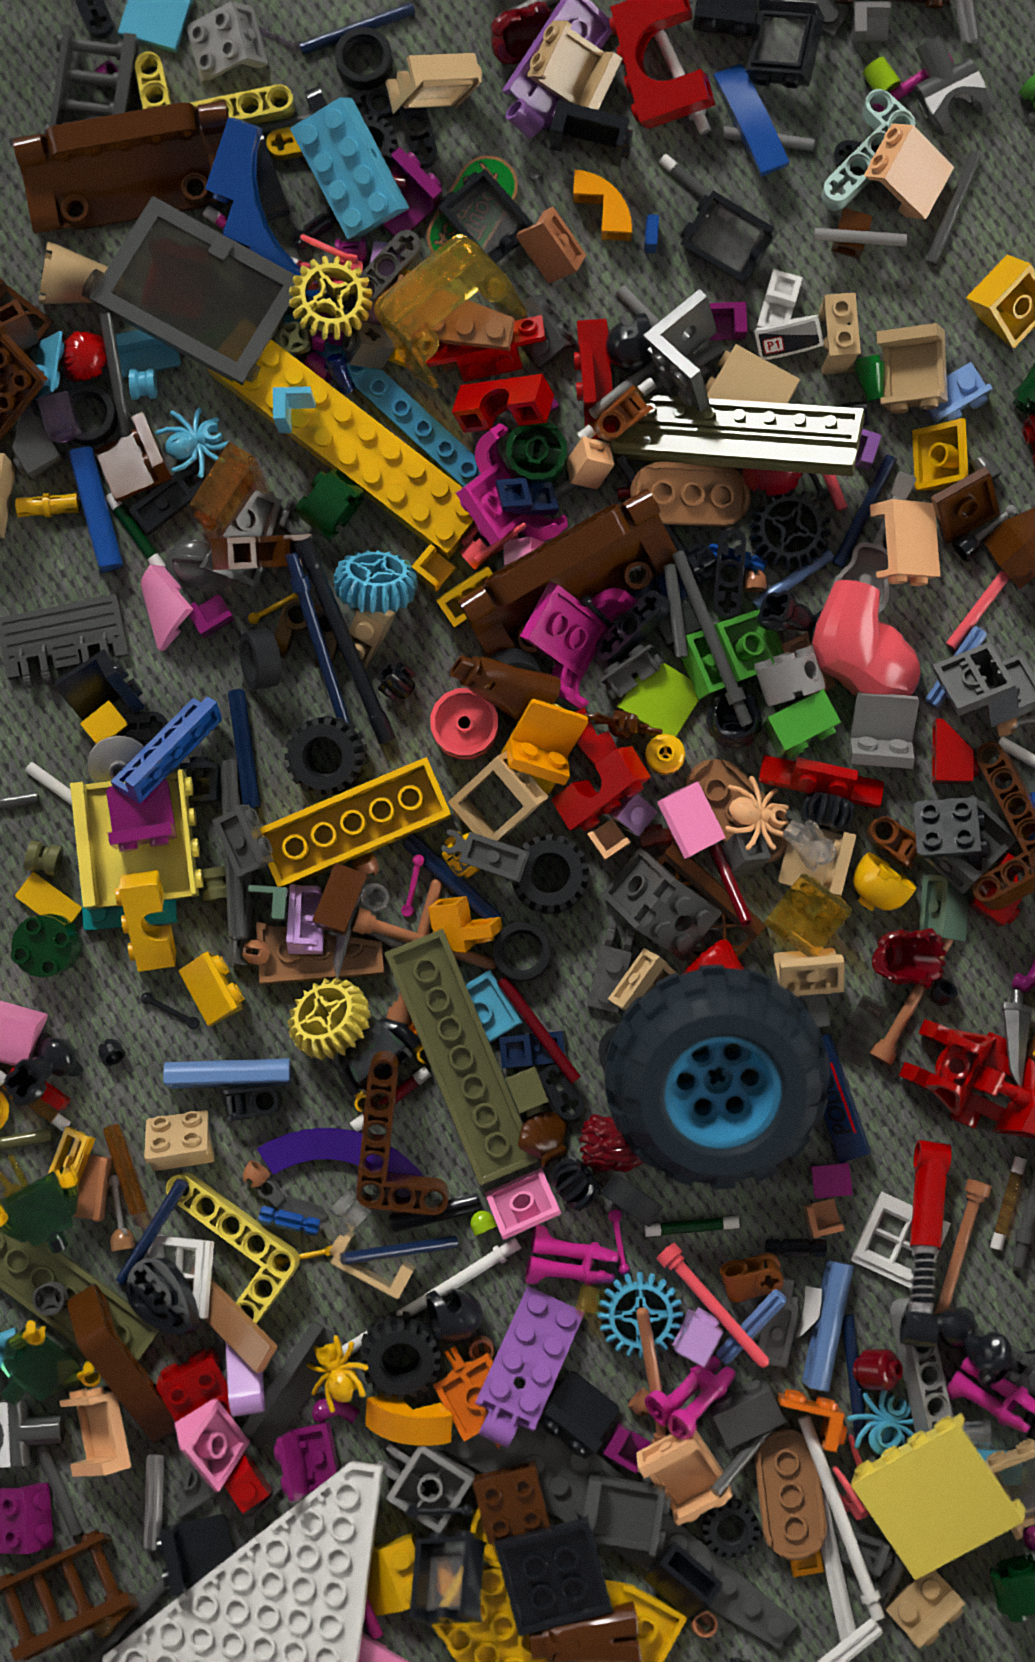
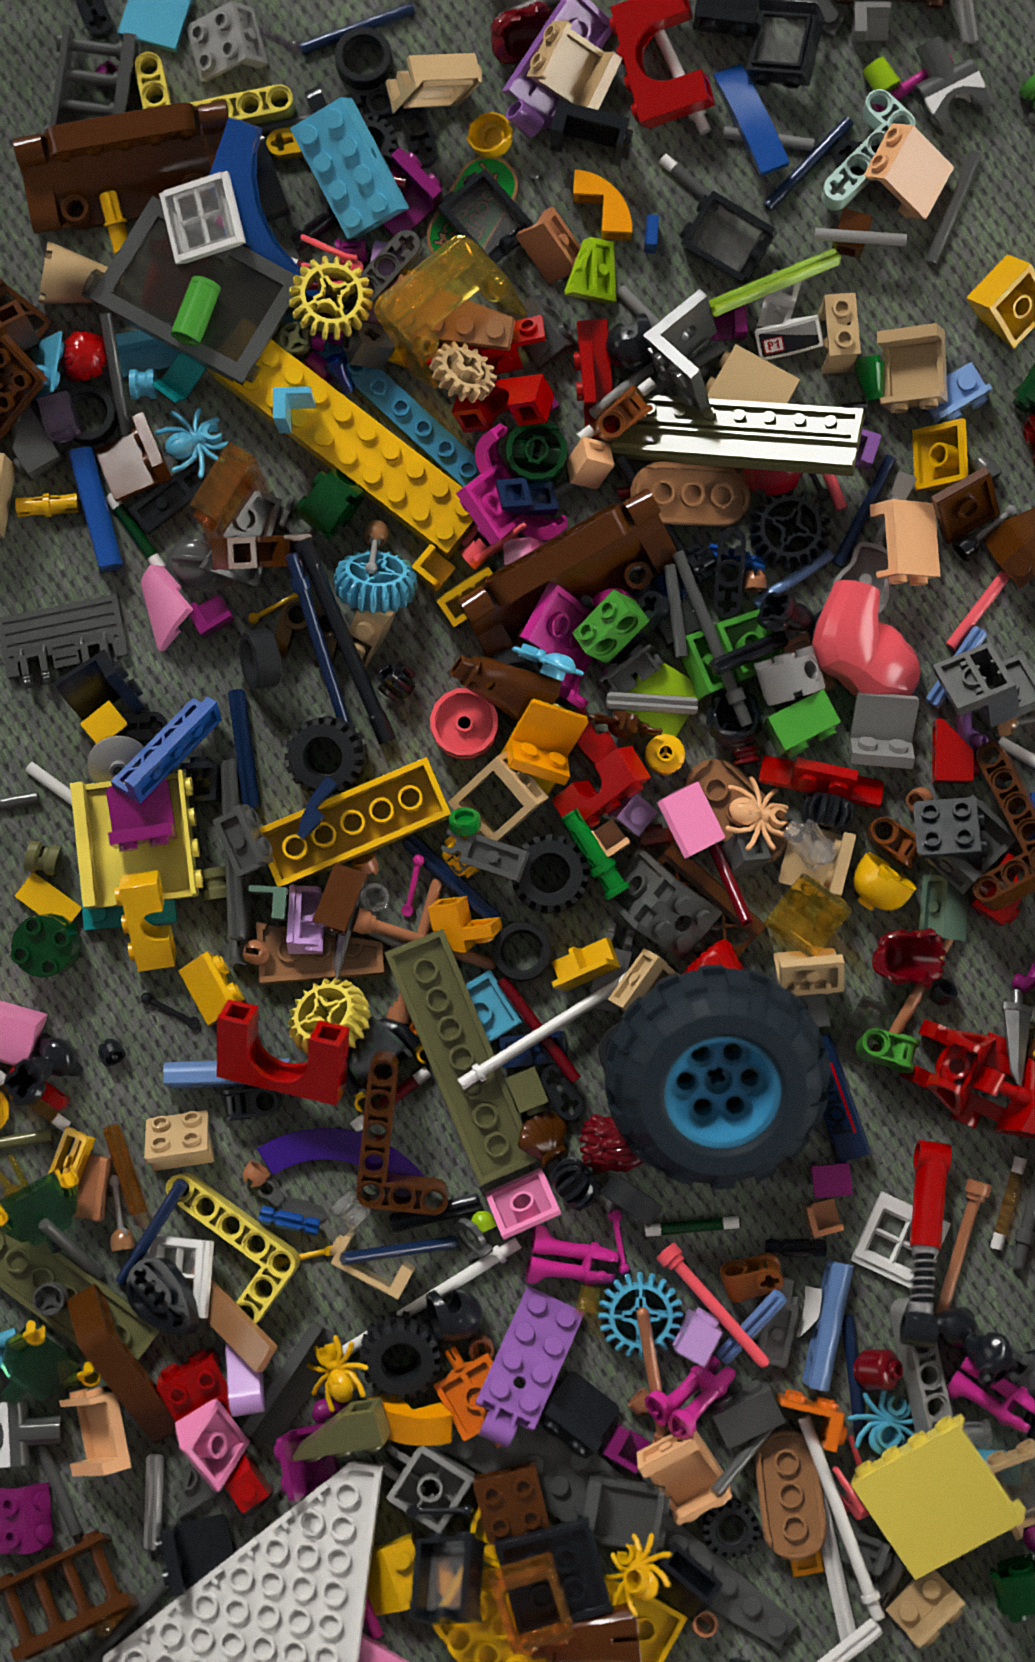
(70, 1248): none -> dark grey bar
(114, 219): none -> yellow axle
(180, 378): none -> teal bracket
(195, 311): none -> bright green pin
(202, 217): none -> clear piece
(248, 1062): none -> red arch
(312, 817): none -> dark blue slope
(354, 1428): none -> olive slope
(375, 535): none -> medium nougat hinge
(463, 372): none -> tan gear
(464, 821): none -> green tile
(476, 1251): none -> dark grey piece
(481, 1071): none -> white bar
(490, 135): none -> yellow hair
(521, 1574): none -> clear orange window
(554, 664): none -> medium azure animal
(585, 964): none -> yellow panel
(593, 272): none -> lime wing
(602, 866): none -> green pin
(610, 626): none -> bright green brick
(637, 1573): none -> yellow animal
(652, 703): none -> light grey axle
(745, 755): none -> dark red bush
(748, 653): none -> black axle
(774, 282): none -> lime axle
(808, 164): none -> dark blue bar
(895, 1050): none -> bright green piece
(918, 794): none -> nougat hinge
(968, 734): none -> medium lavender arm

